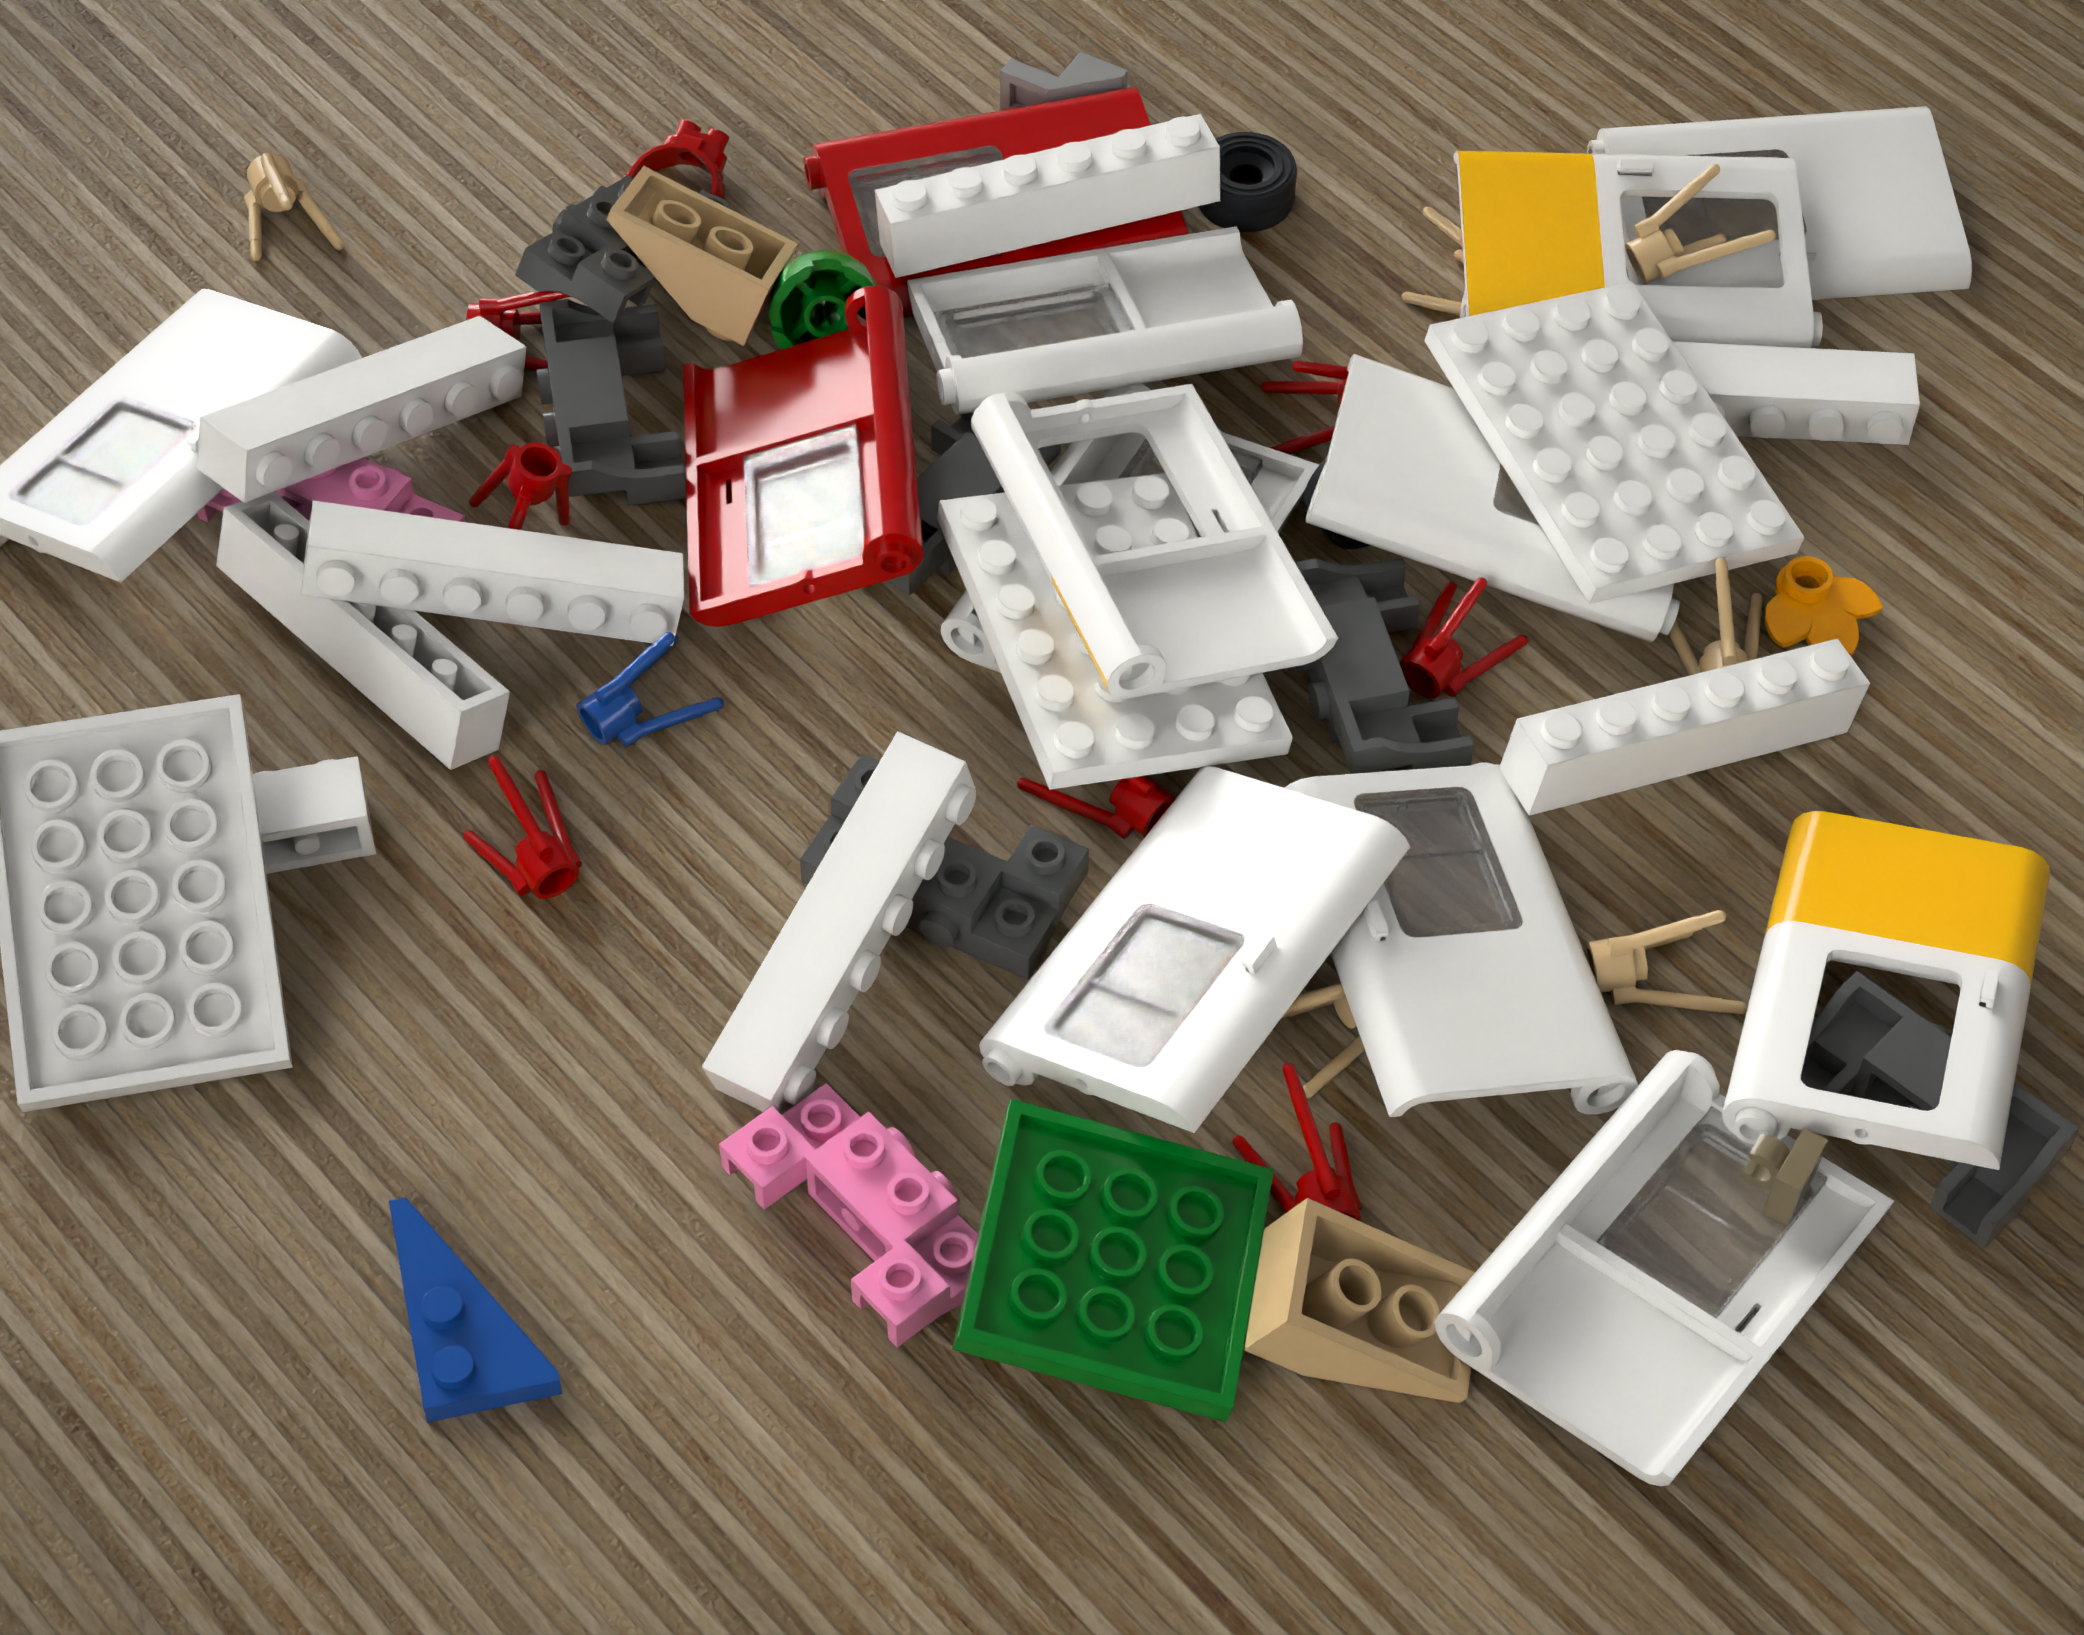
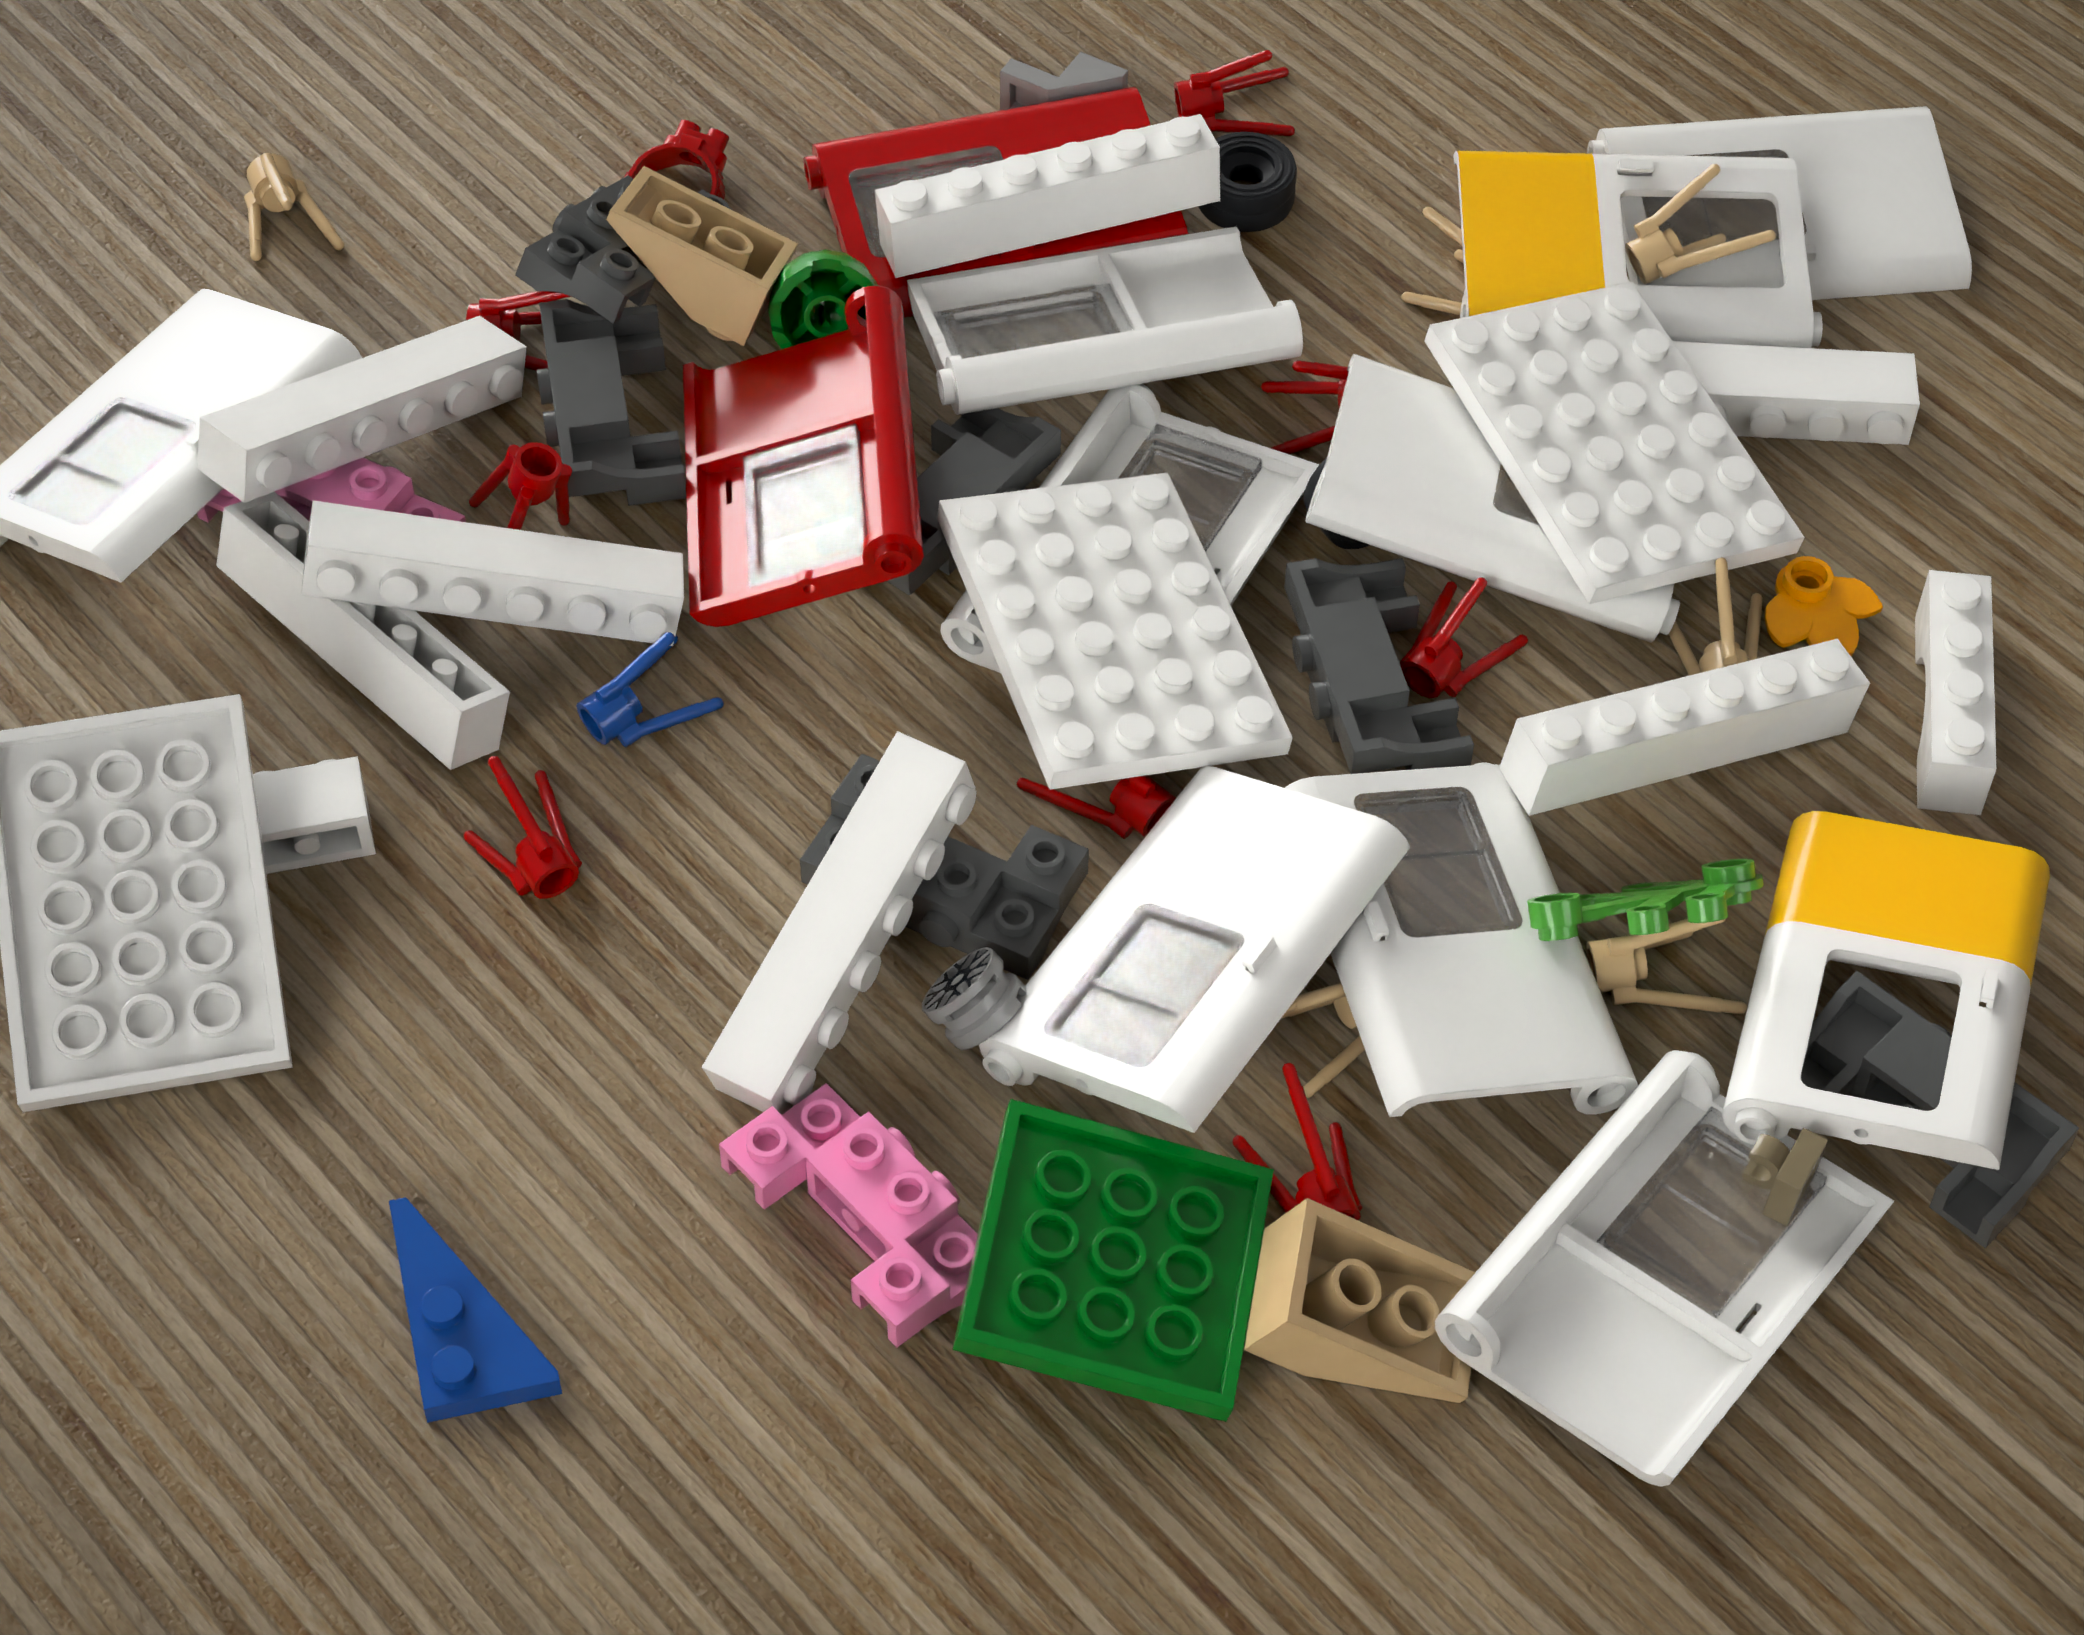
(973, 998): none -> light grey wheel
(1173, 608): white piece -> none
(1205, 92): none -> red plant
(1649, 902): none -> bright green plant
(1959, 713): none -> white arch

